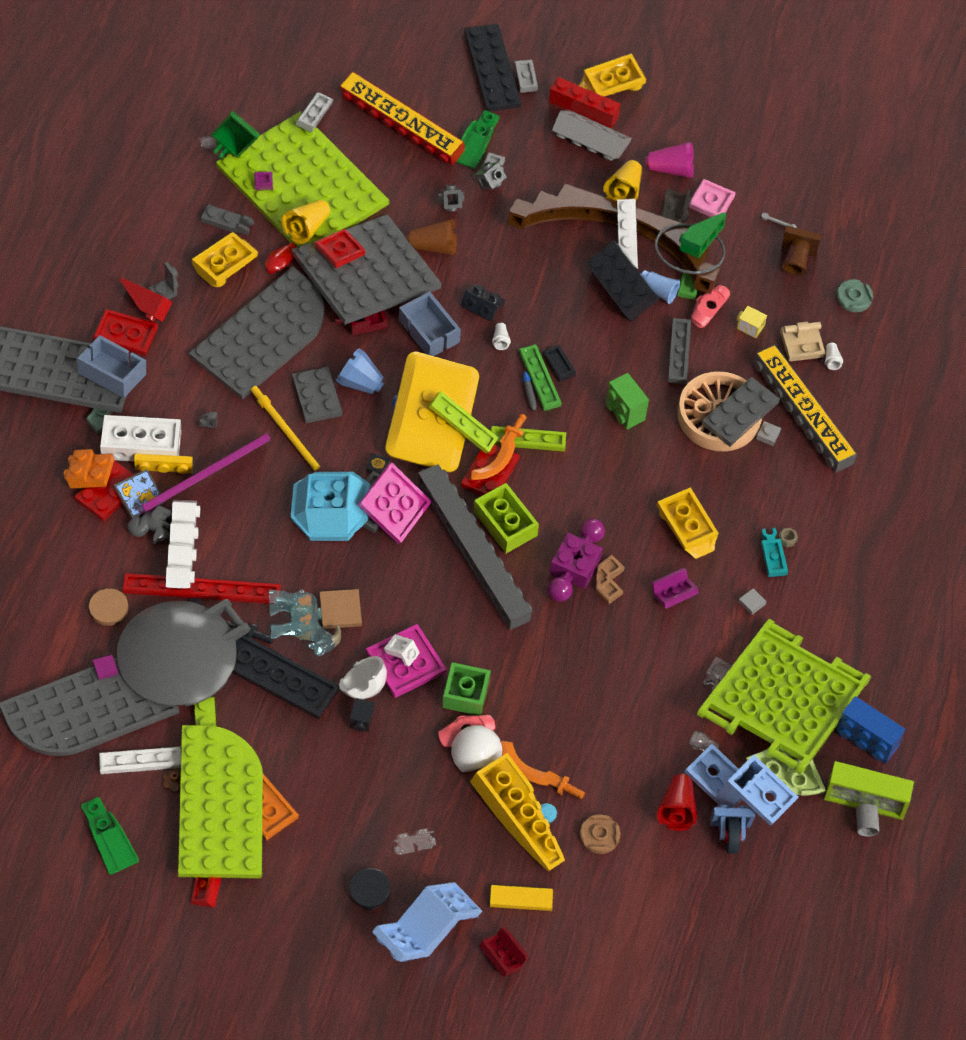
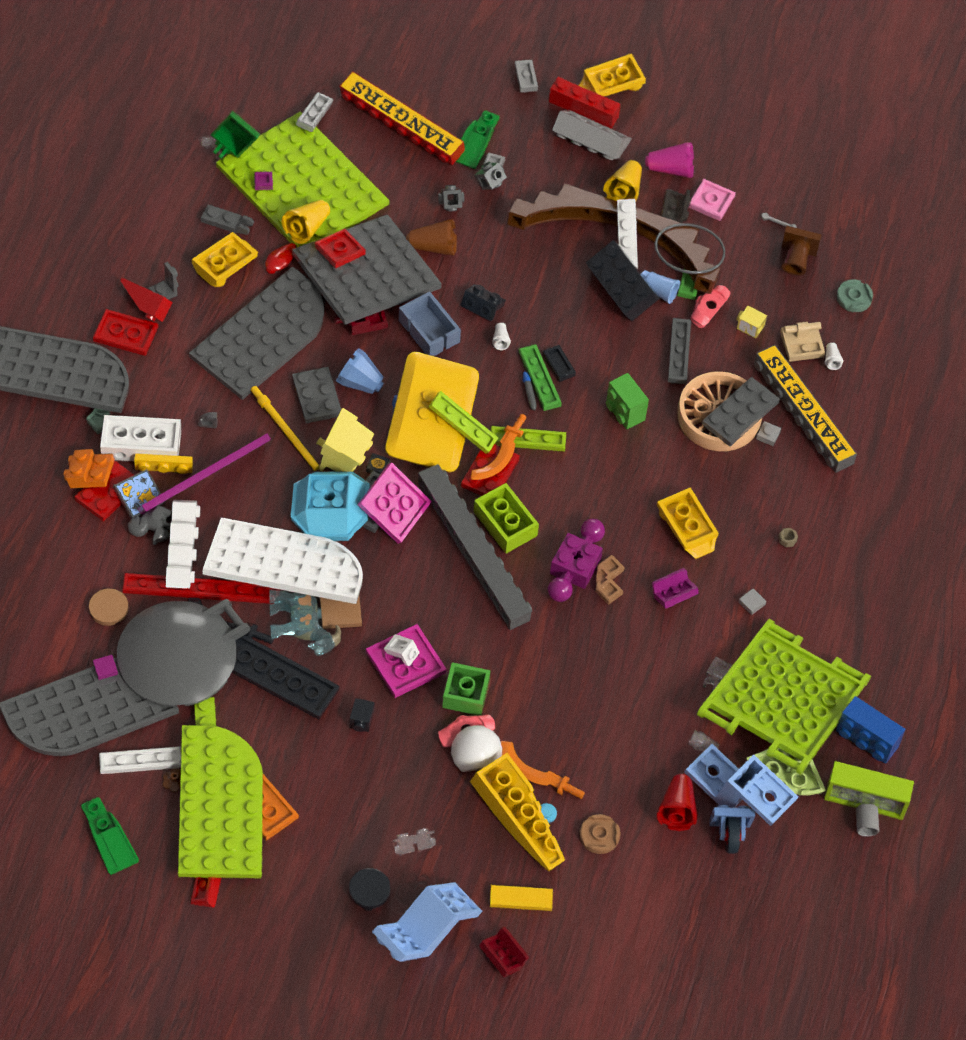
(109, 366): sand blue piece -> none
(284, 561): none -> white plate
(345, 444): none -> light yellow piece
(364, 678): white cylinder -> none
(492, 67): black plate -> none
(701, 235): green slope -> none
(773, 554): teal plate -> none

